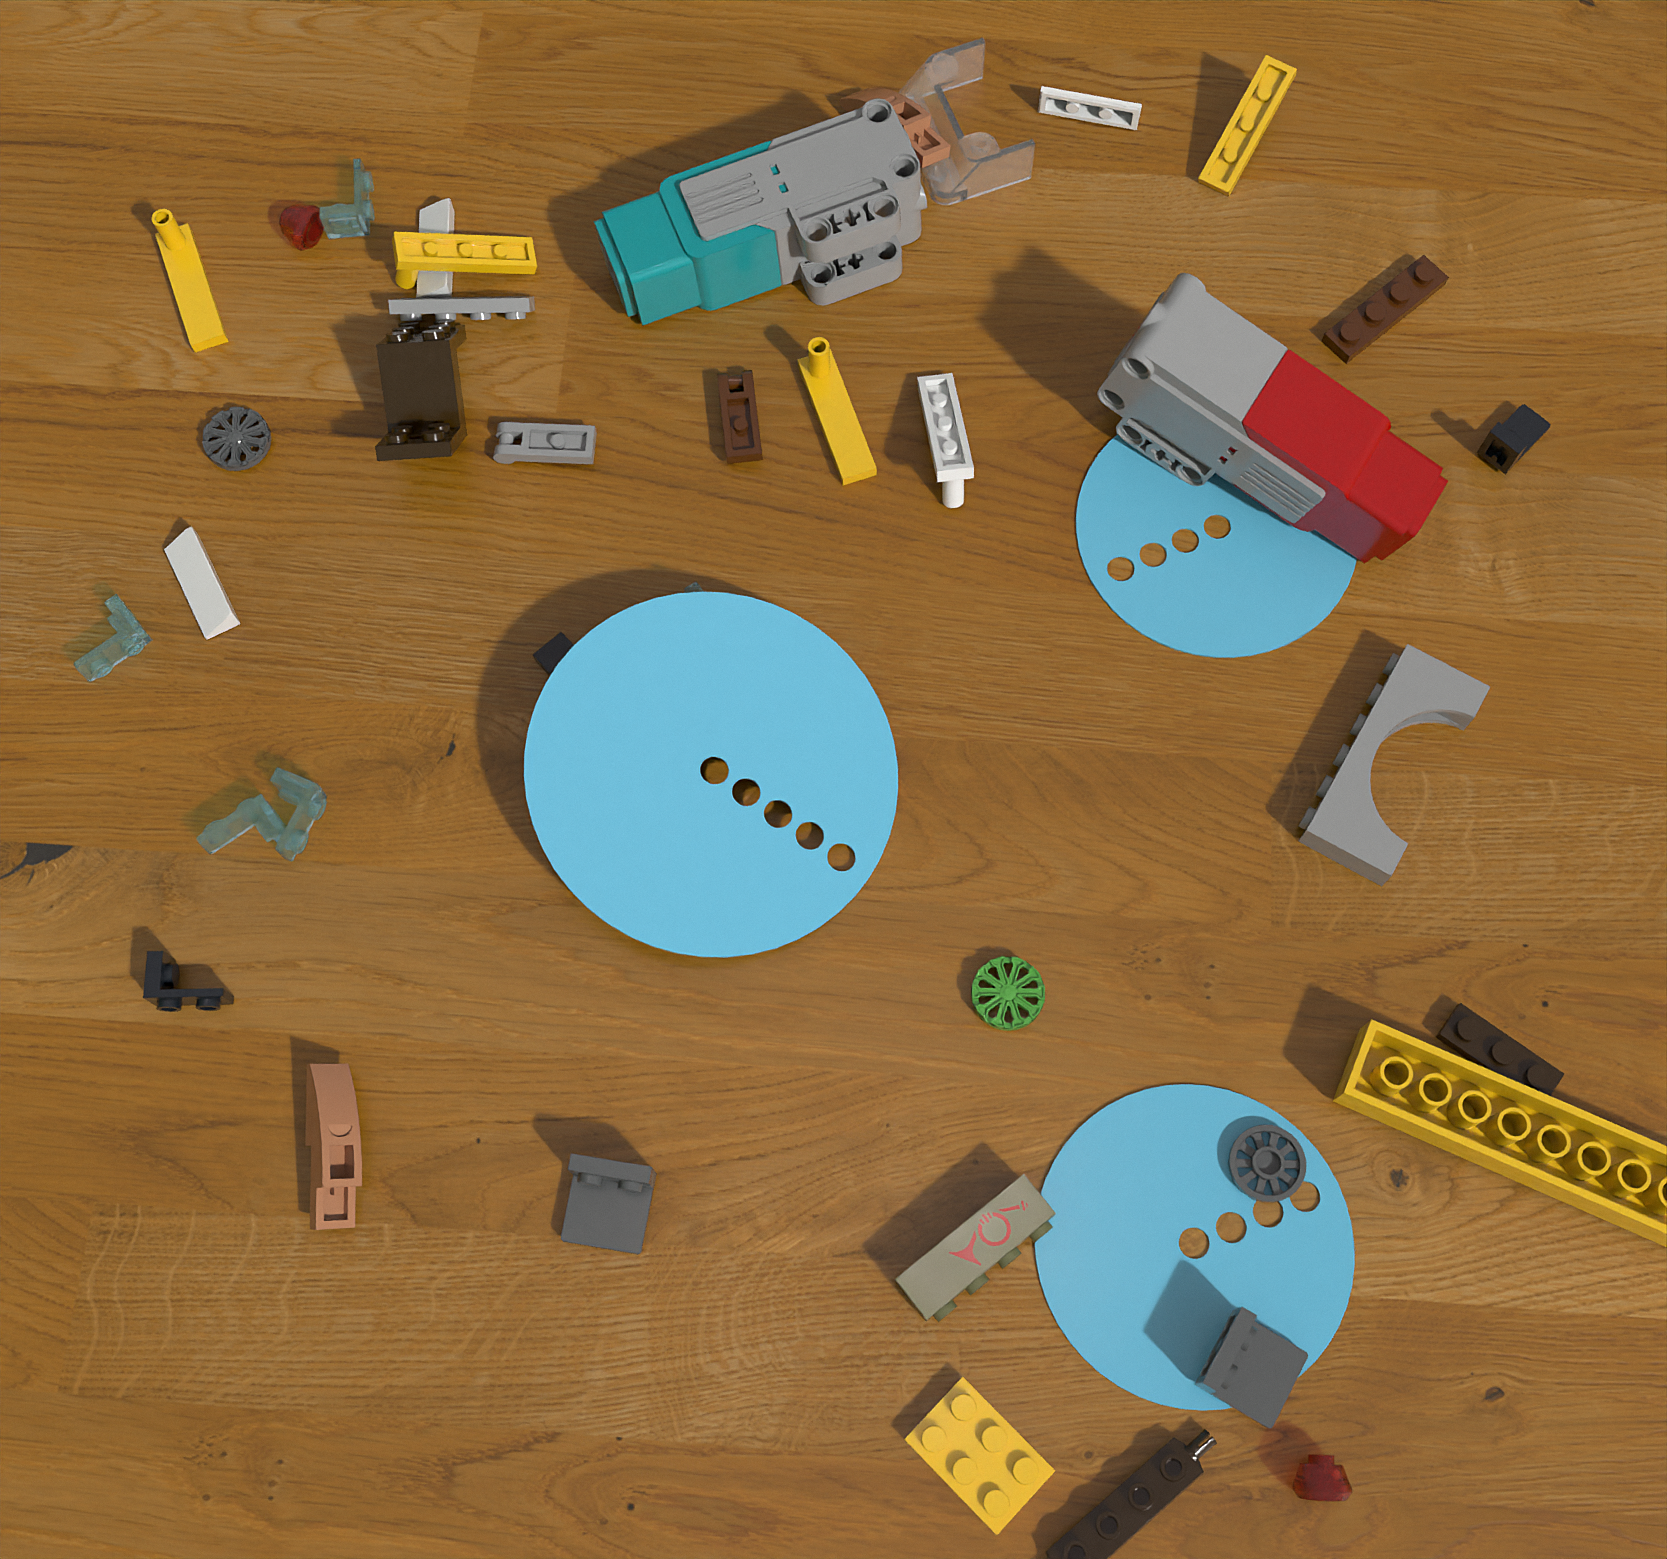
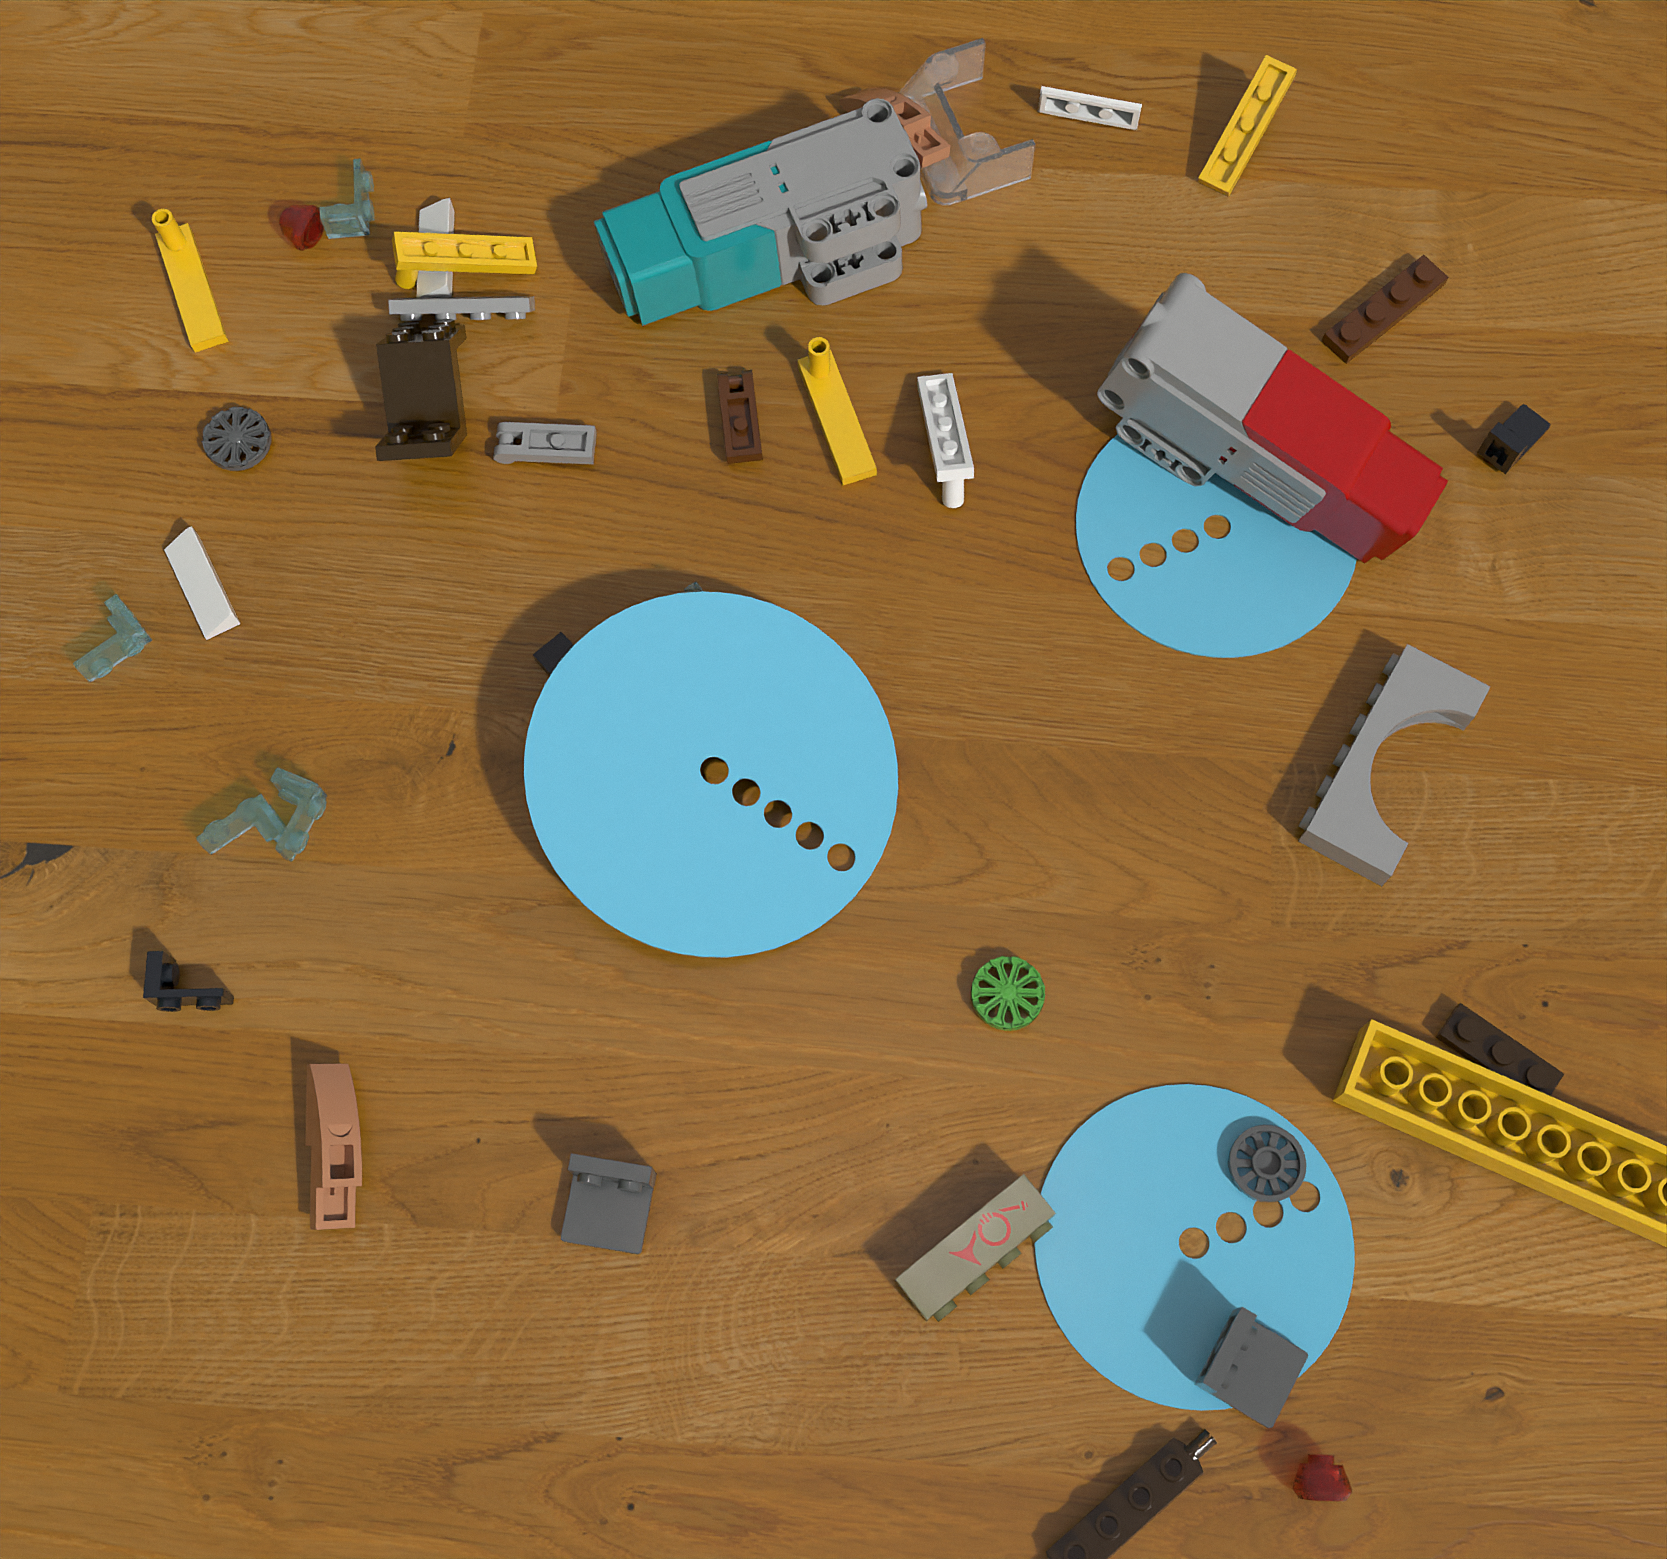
(979, 1455): yellow plate -> none

